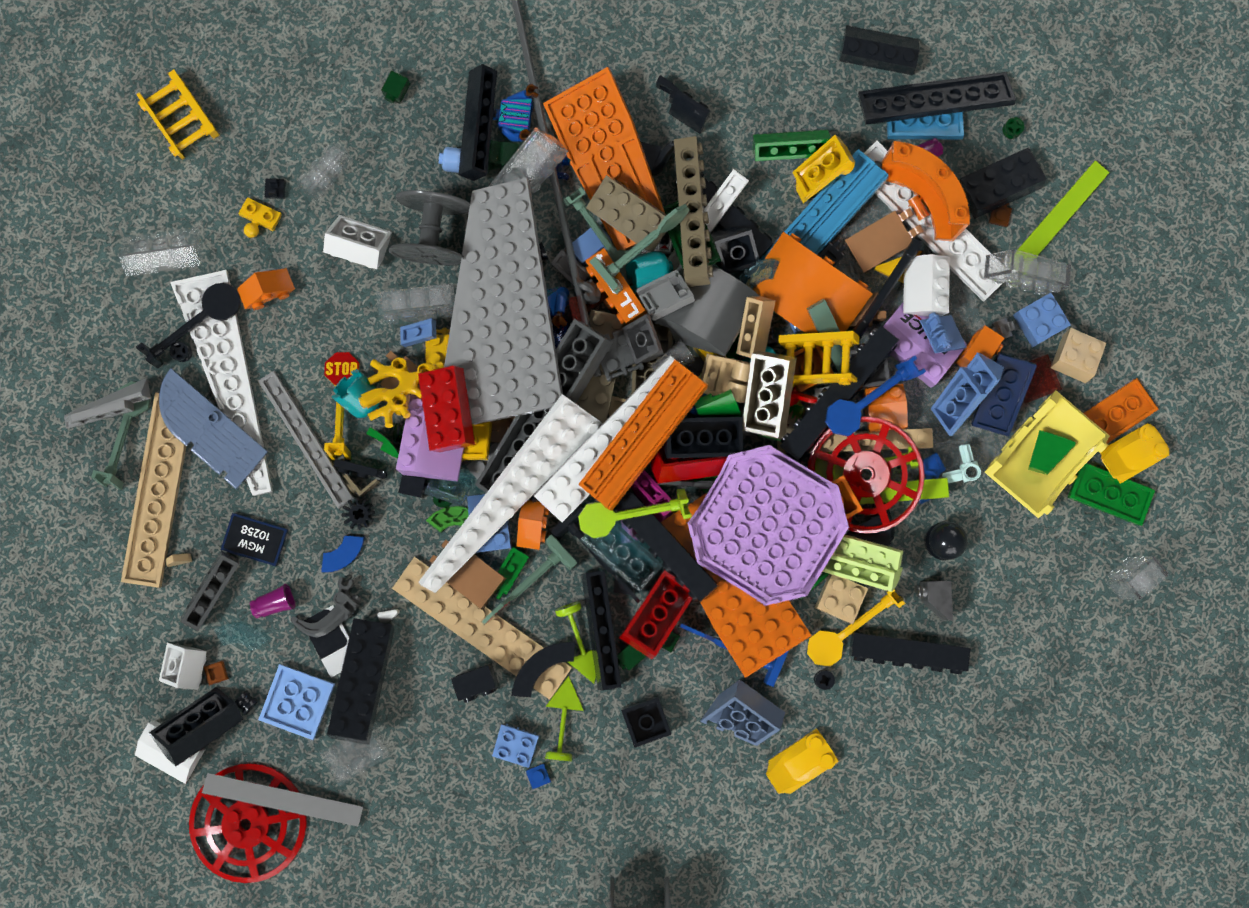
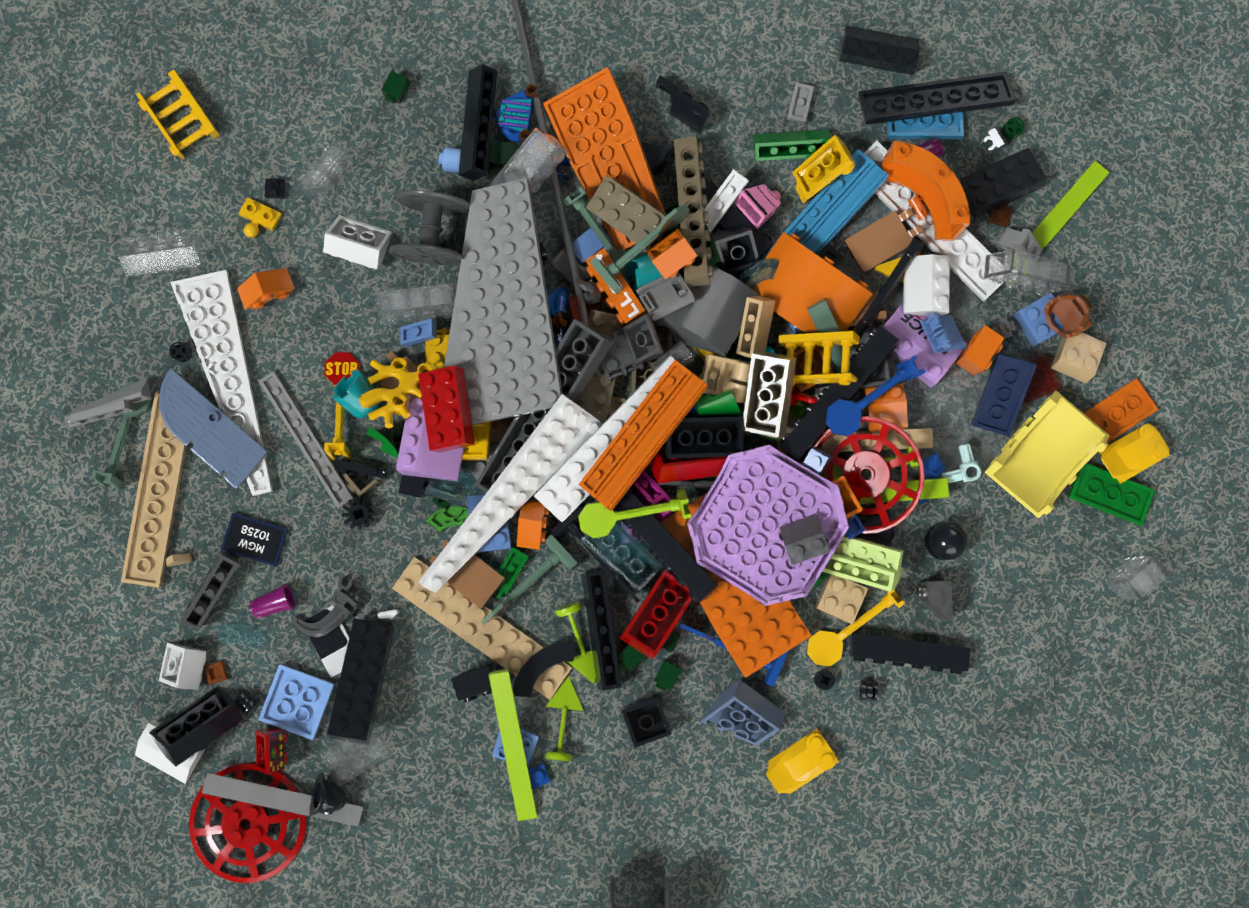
(218, 302): black piece -> none
(270, 750): none -> red slope
(326, 797): none -> black piece
(343, 555): blue tile -> none
(513, 744): none -> lime tile
(666, 675): none -> dark green brick
(672, 254): none -> orange slope
(758, 204): none -> bright pink torso
(800, 103): none -> light grey plate
(804, 539): none -> flat silver slope
(817, 460): none -> brick
(855, 527): none -> blue plate
(868, 690): none -> black wheel
(966, 392): medium blue slope -> none
(997, 138): none -> tile
(1020, 241): none -> light grey tile
(1049, 452): green slope -> none
(1072, 311): none -> dark orange piece

